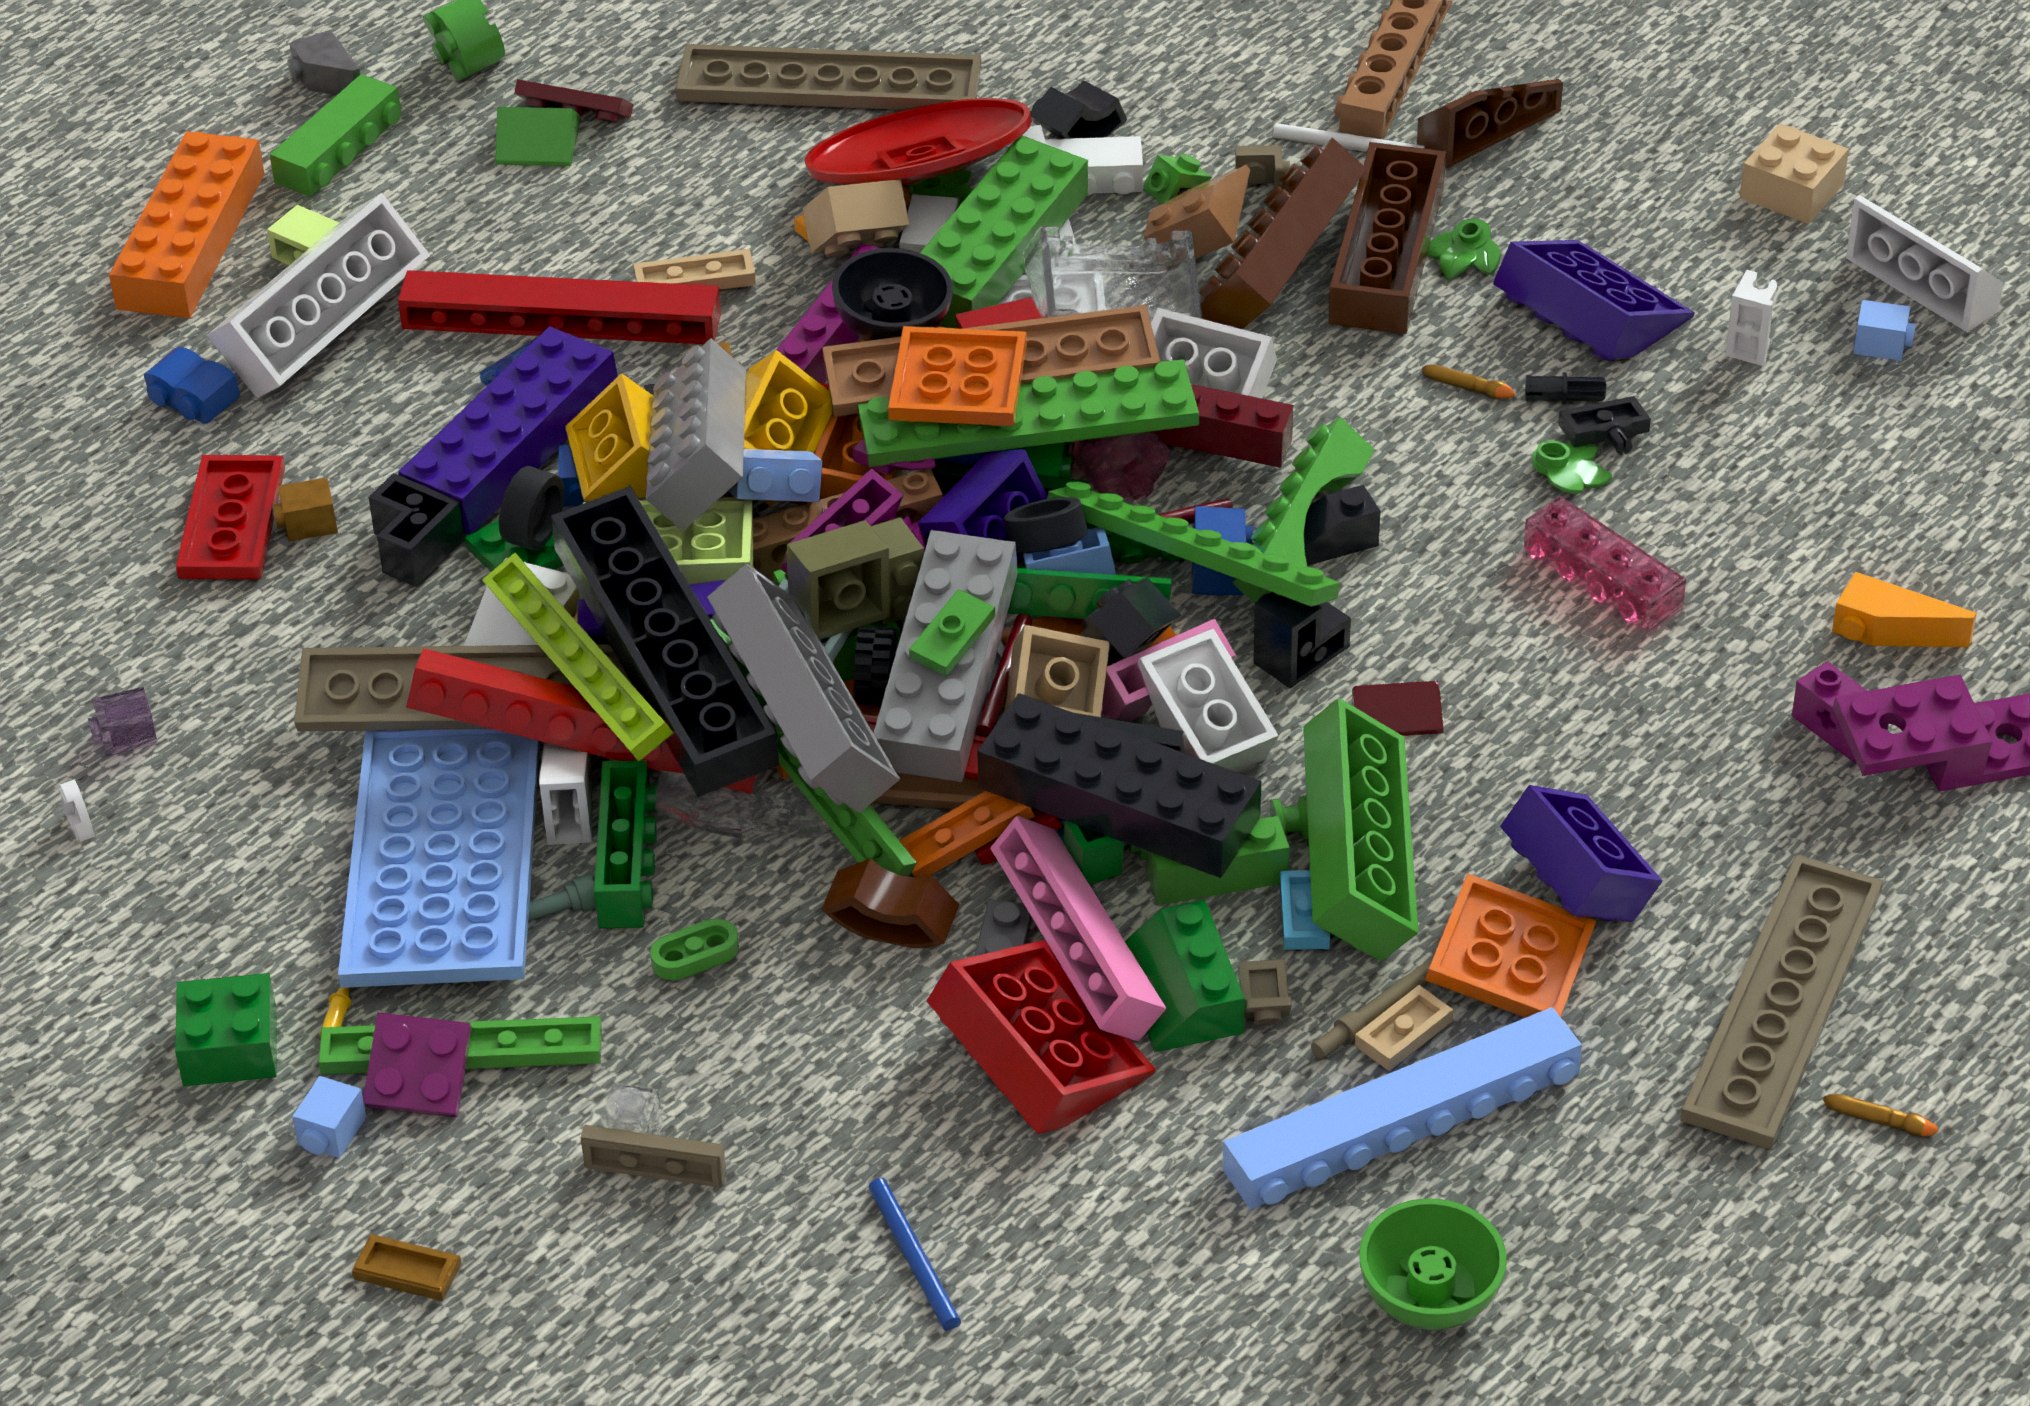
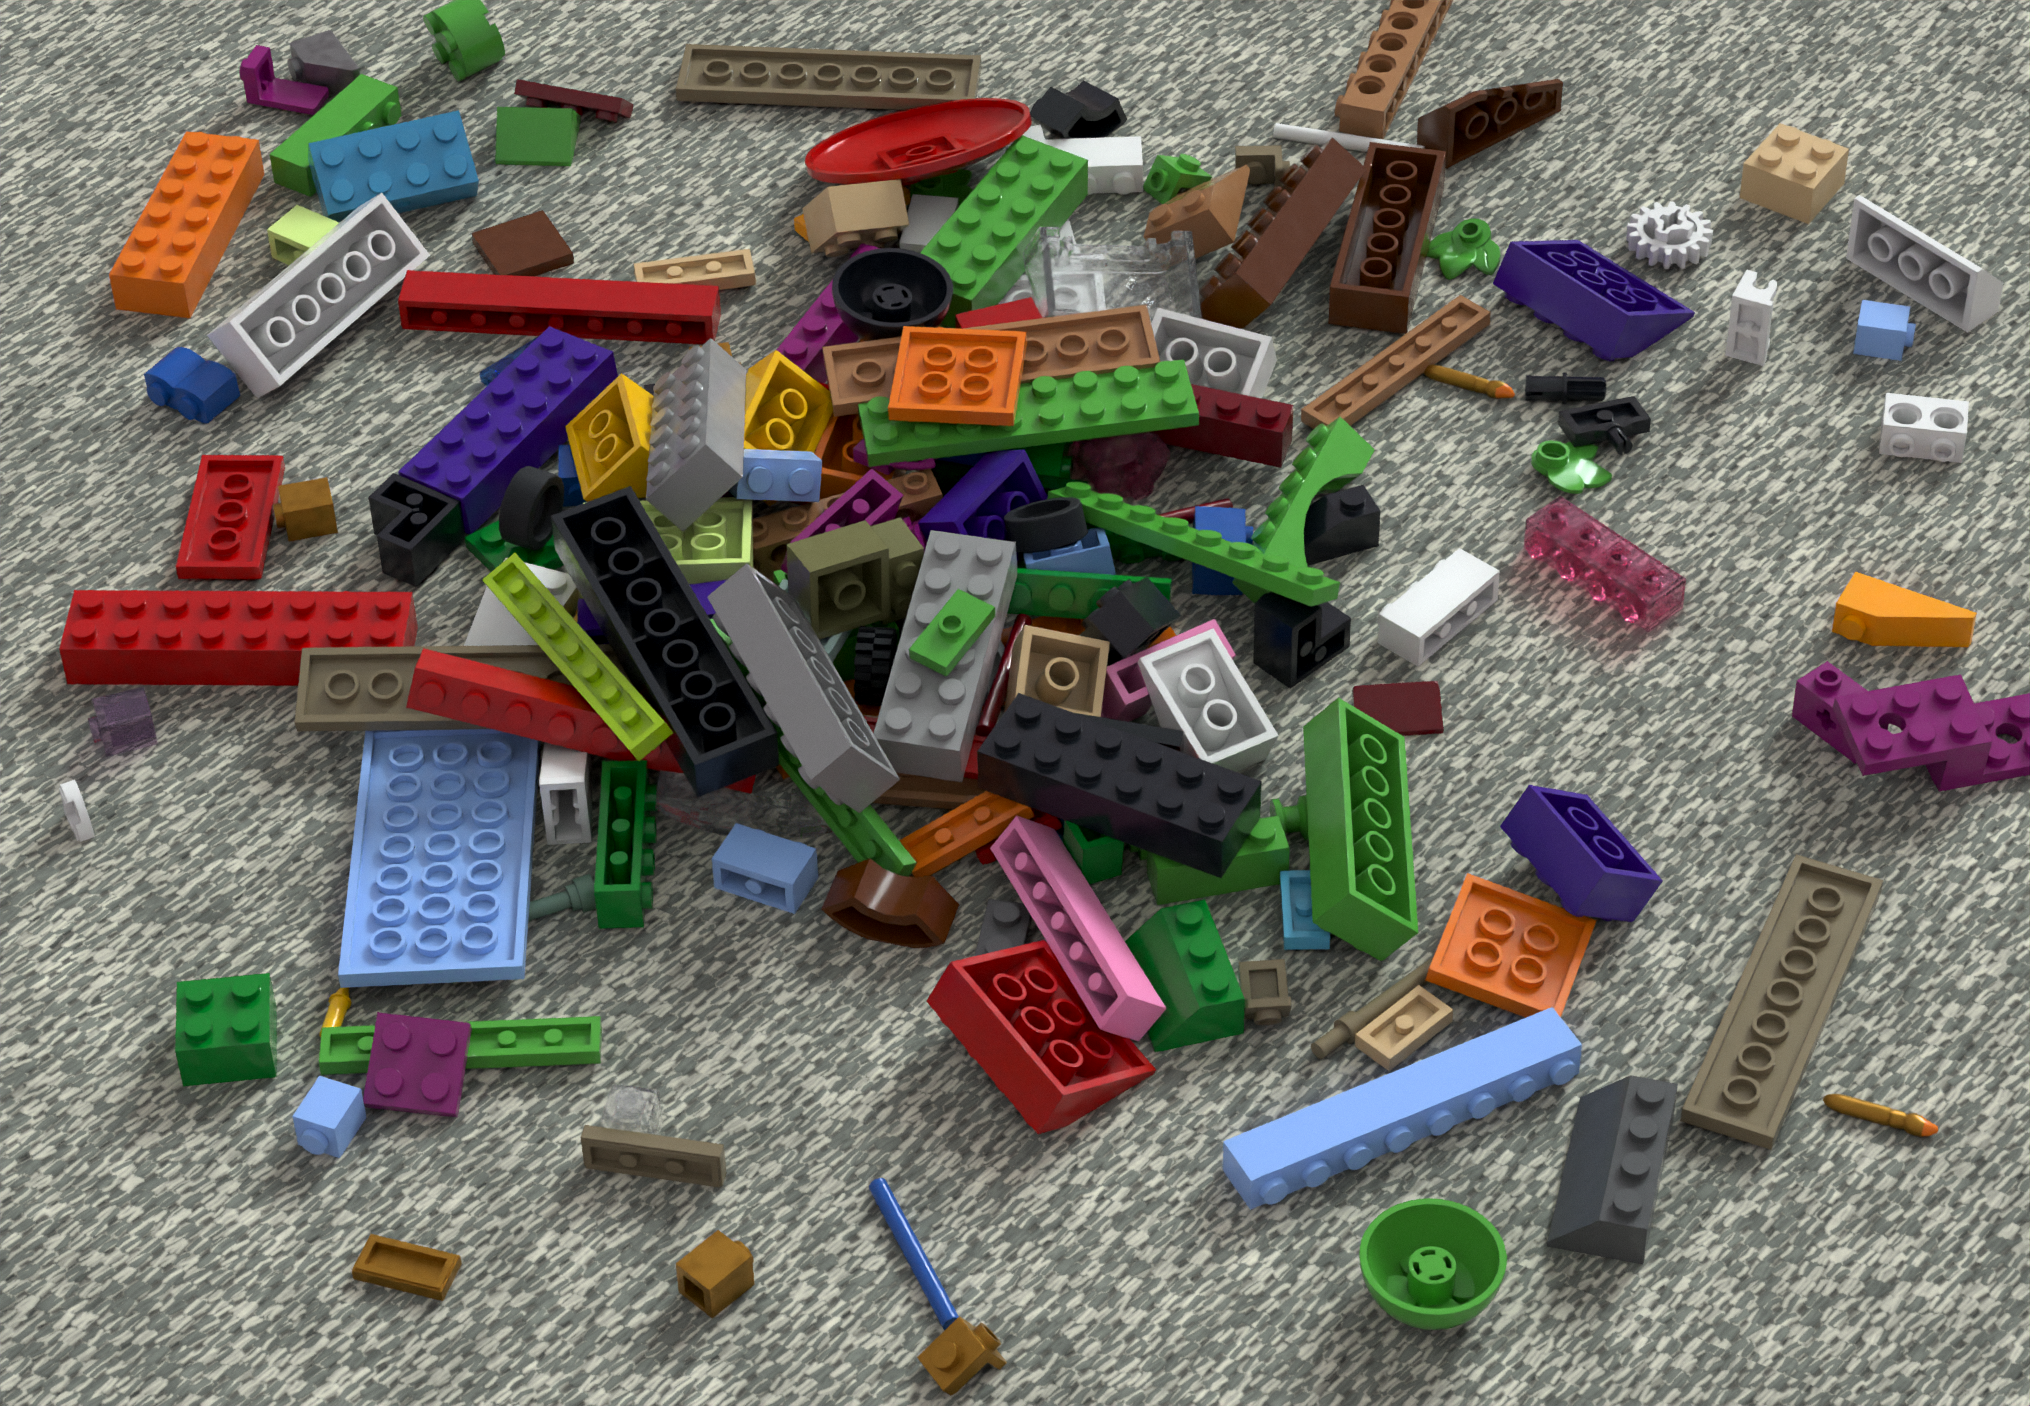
(221, 634): none -> red brick
(266, 90): none -> magenta bracket
(408, 162): none -> dark azure brick
(523, 246): none -> reddish brown tile
(690, 949): bright green plate -> none
(715, 1273): none -> pearl gold brick
(765, 868): none -> light blue brick
(960, 1354): none -> pearl gold bracket
(1398, 364): none -> medium nougat plate
(1438, 607): none -> white brick
(1614, 1169): none -> dark grey slope
(1669, 235): none -> white gear
(1924, 427): none -> white brick

